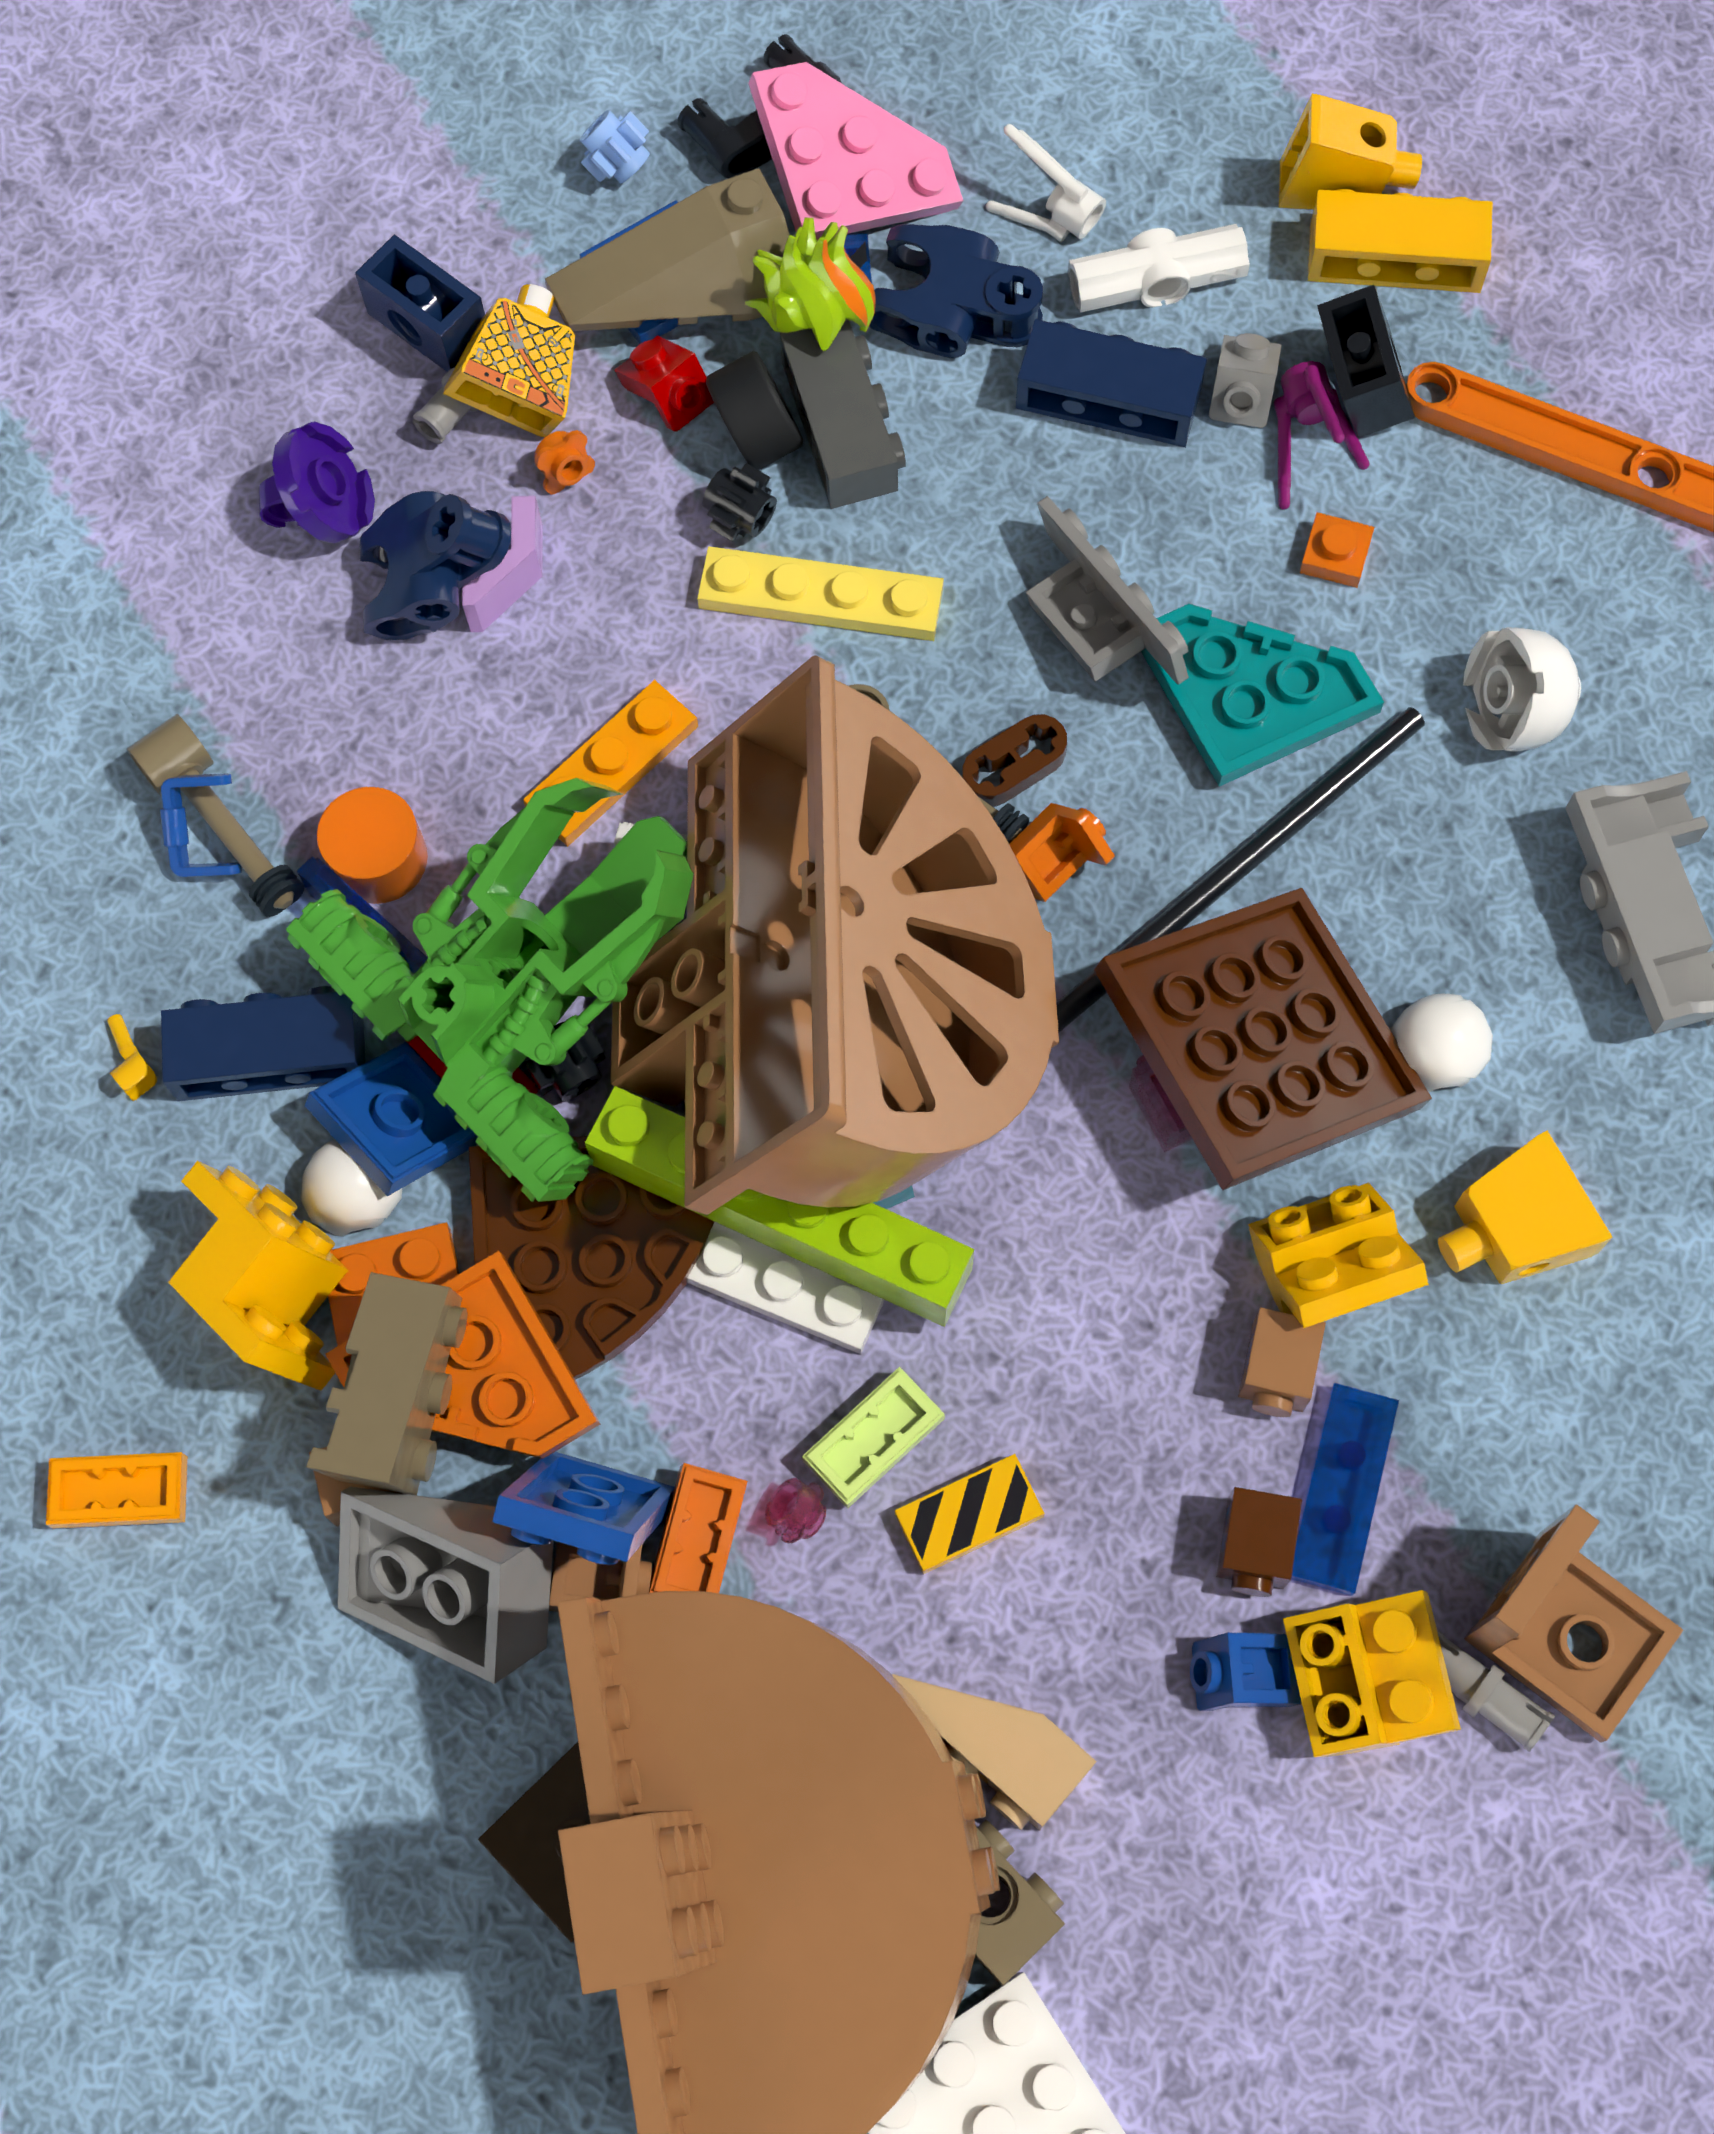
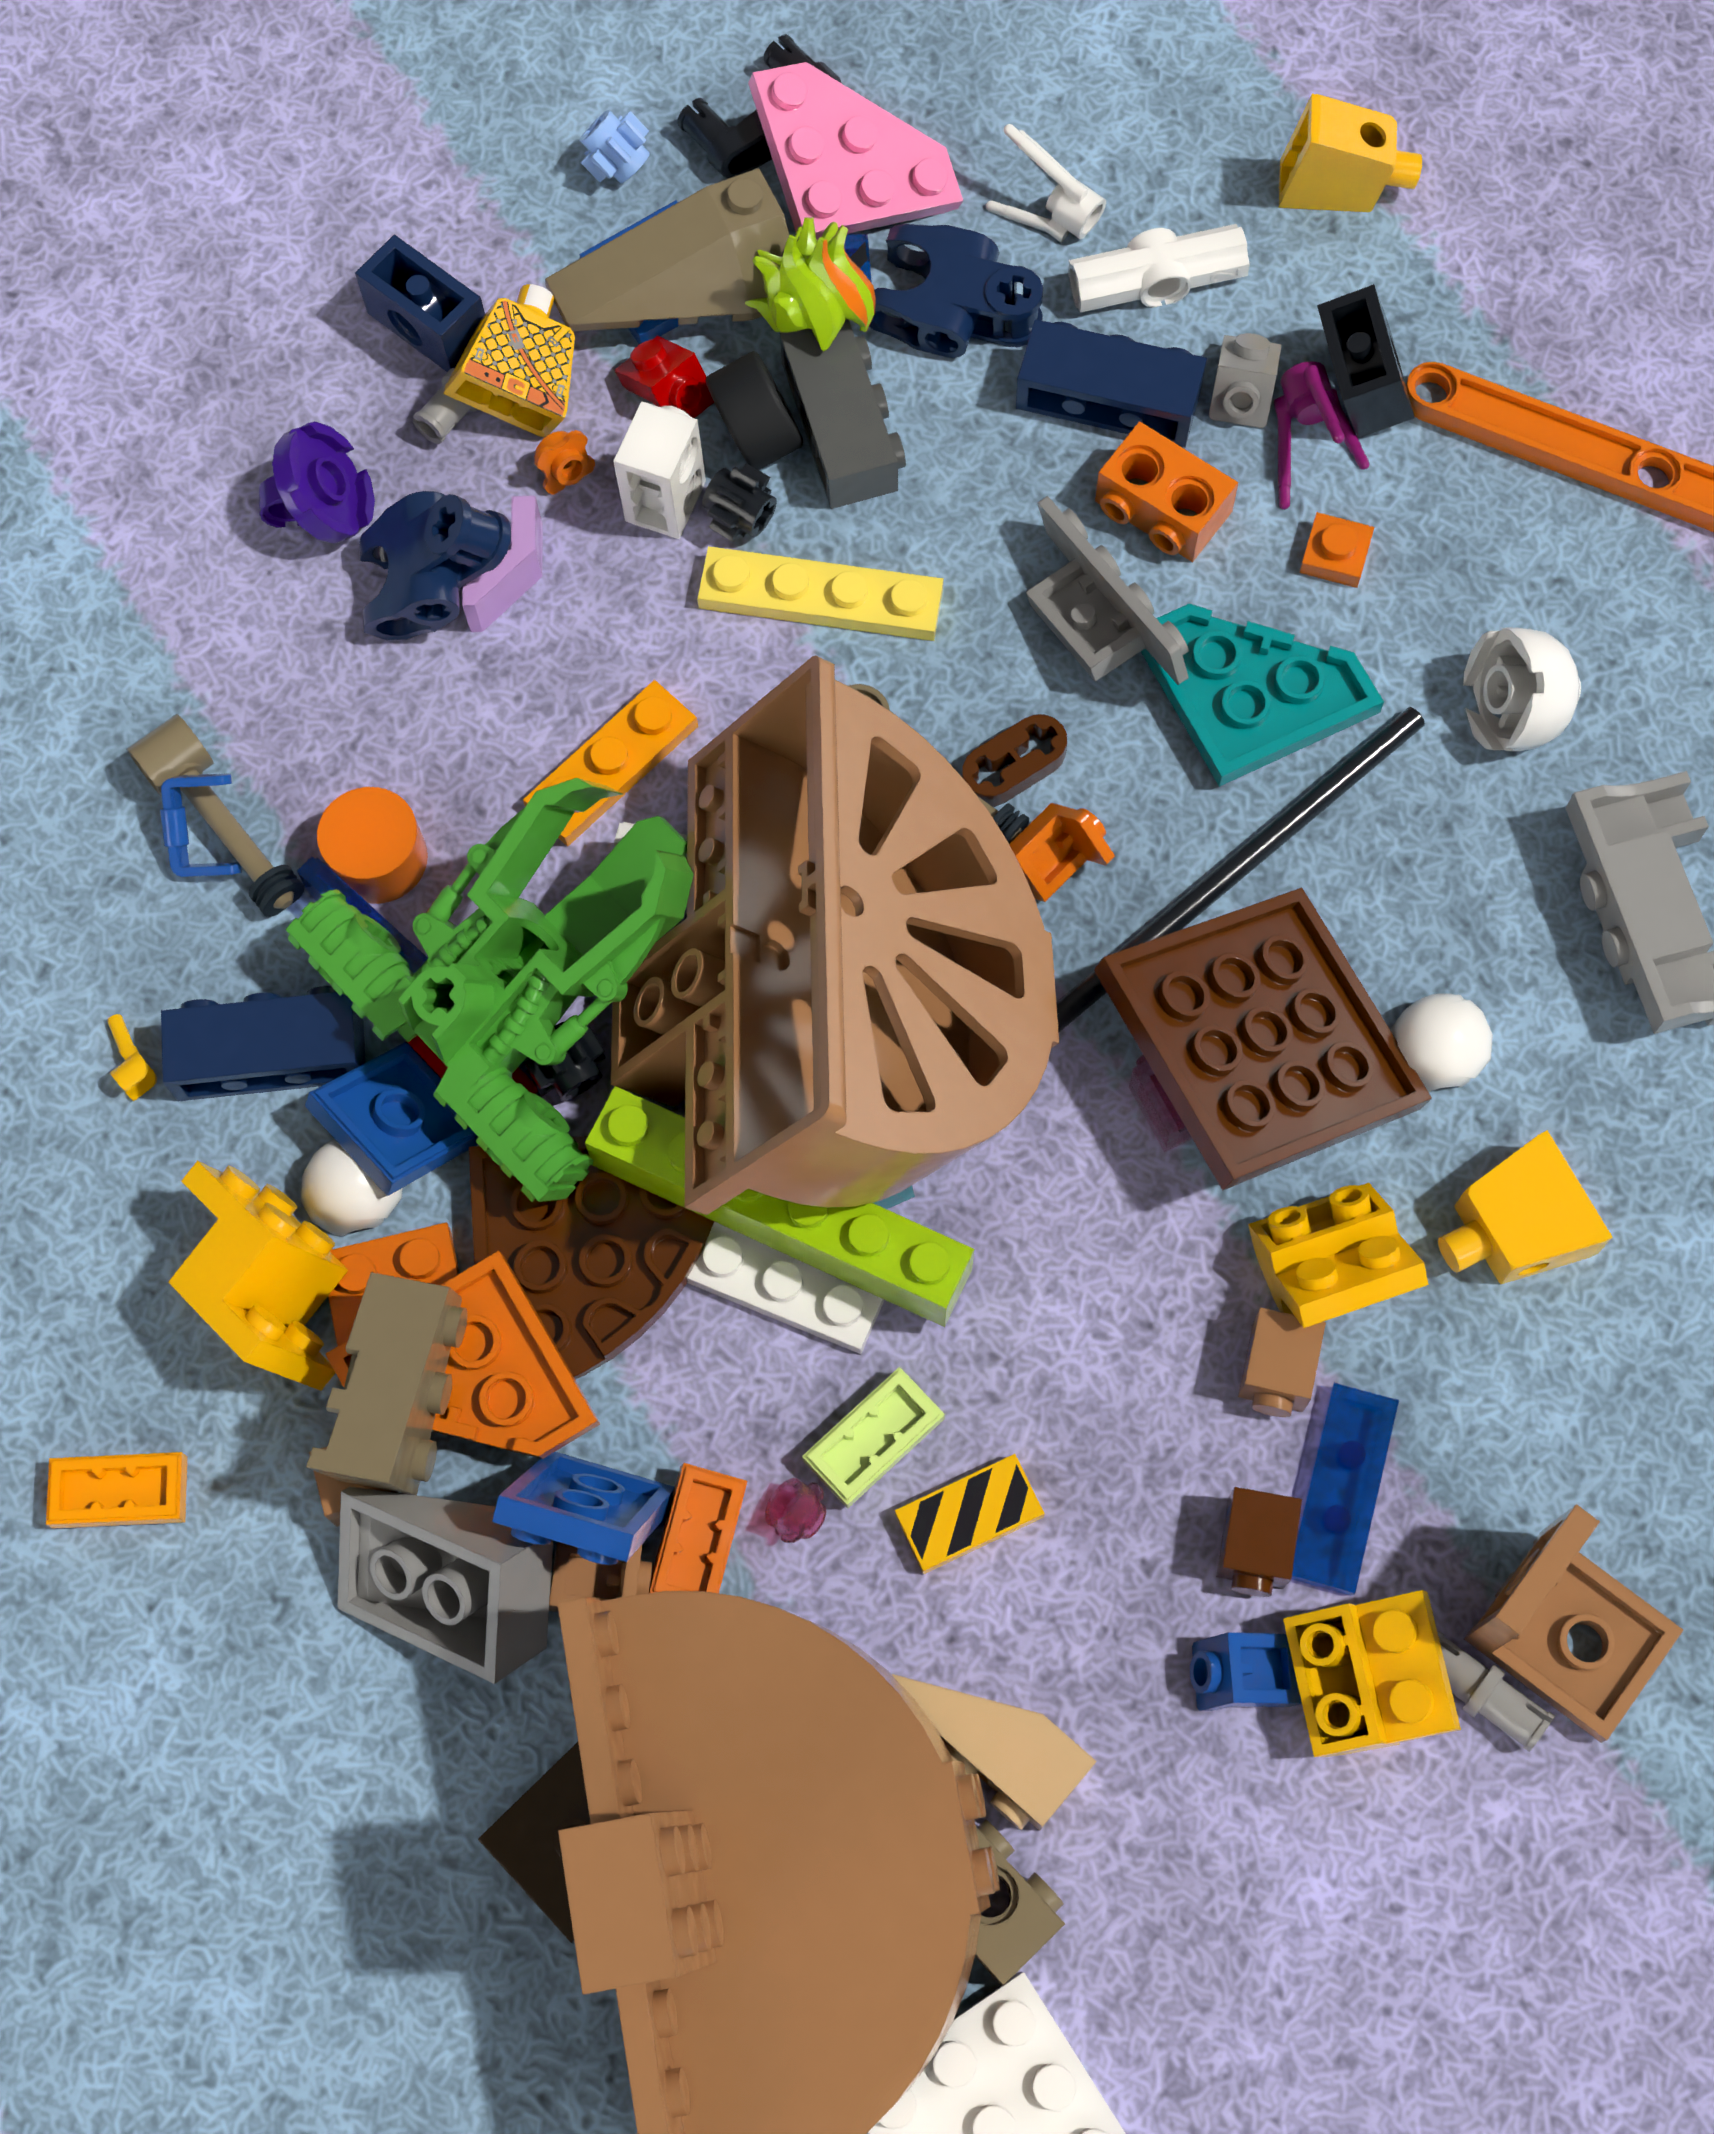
(660, 469): none -> white brick
(1174, 483): none -> orange brick
(1400, 240): yellow brick -> none

